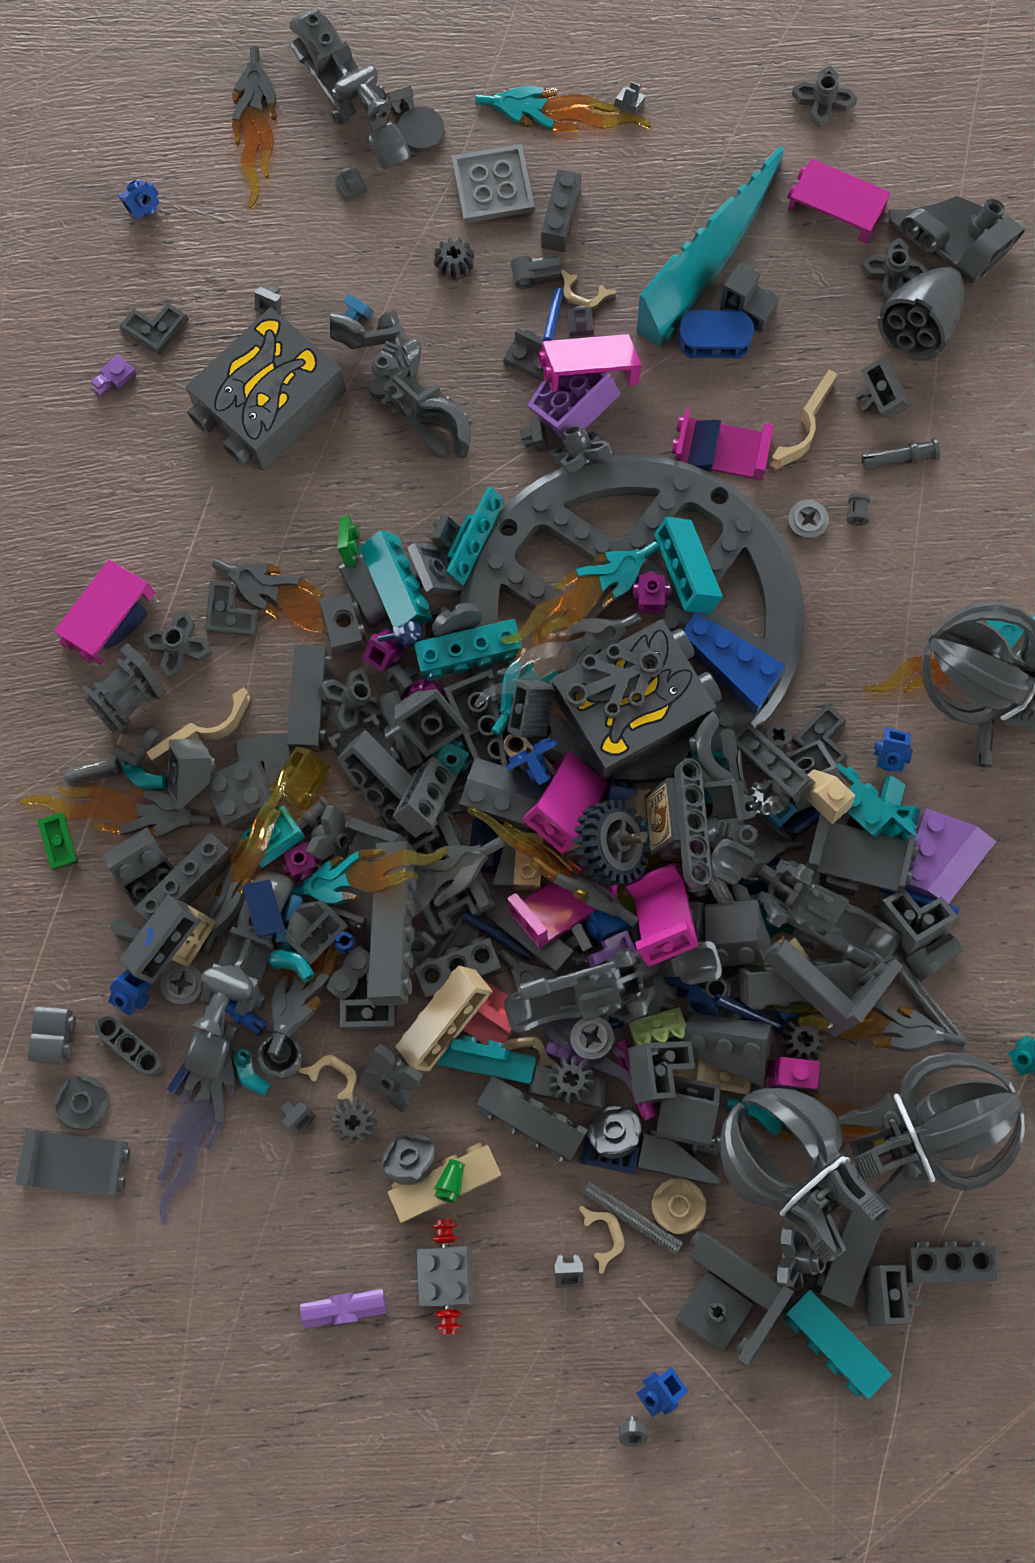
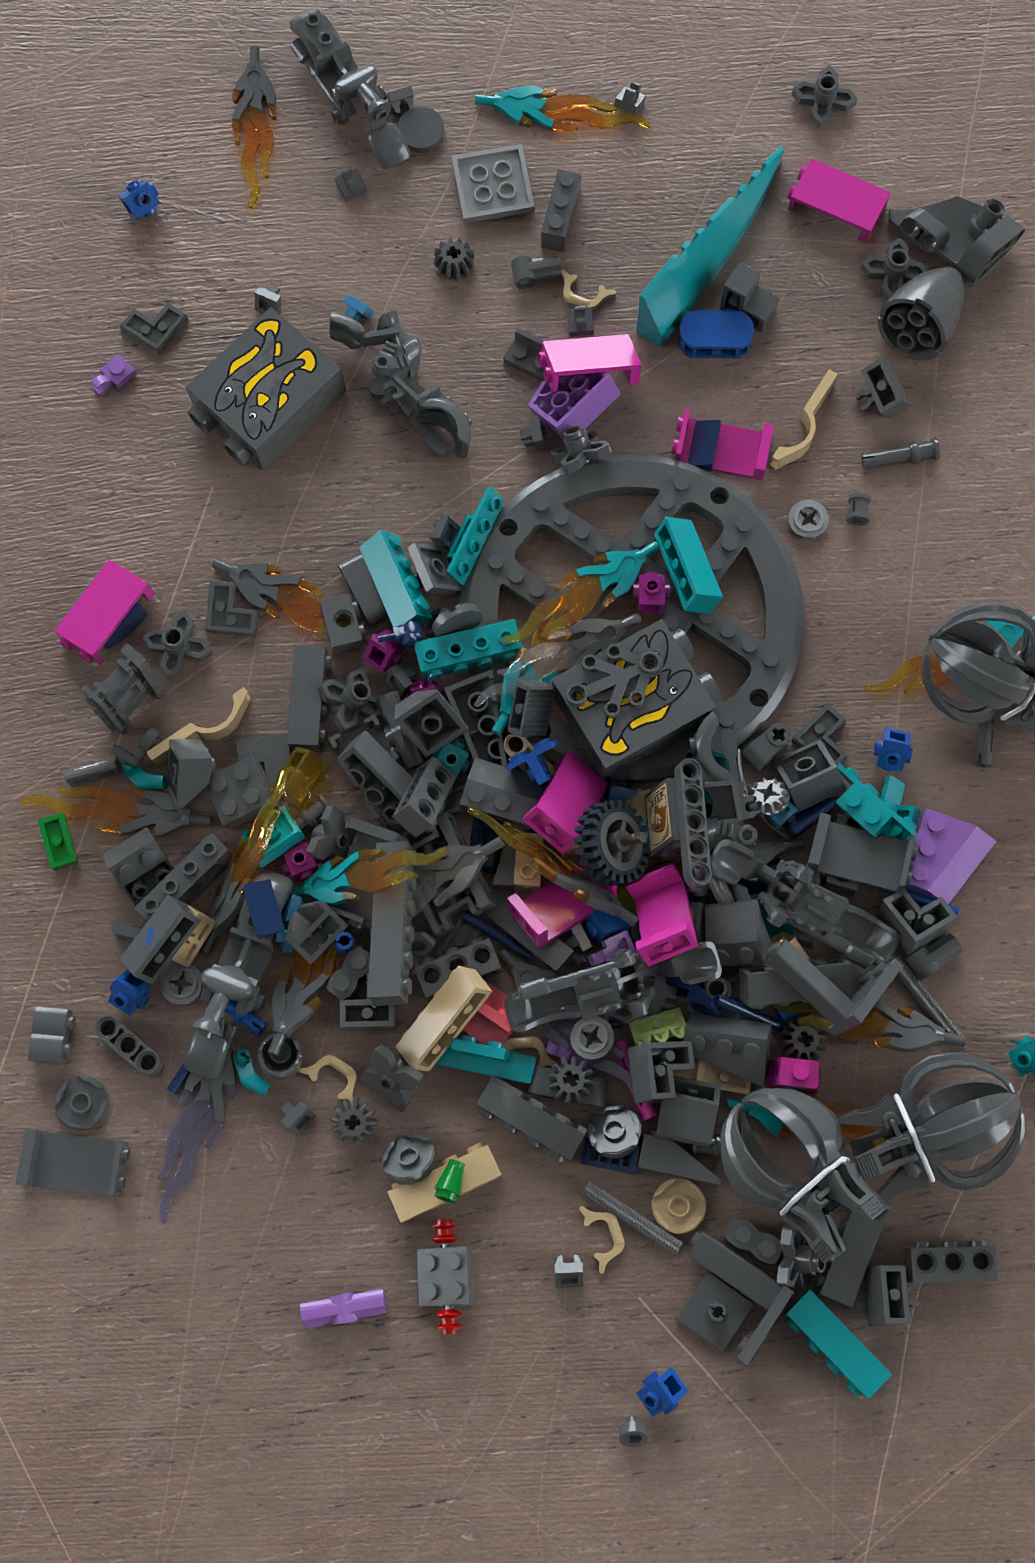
(293, 961): teal arm -> none
(347, 541): green plate -> none
(553, 315): blue bar -> none
(734, 661): blue wedge -> none
(759, 1245): none -> dark grey brick
(773, 762): dark grey tile -> none
(829, 795): tan slope -> none

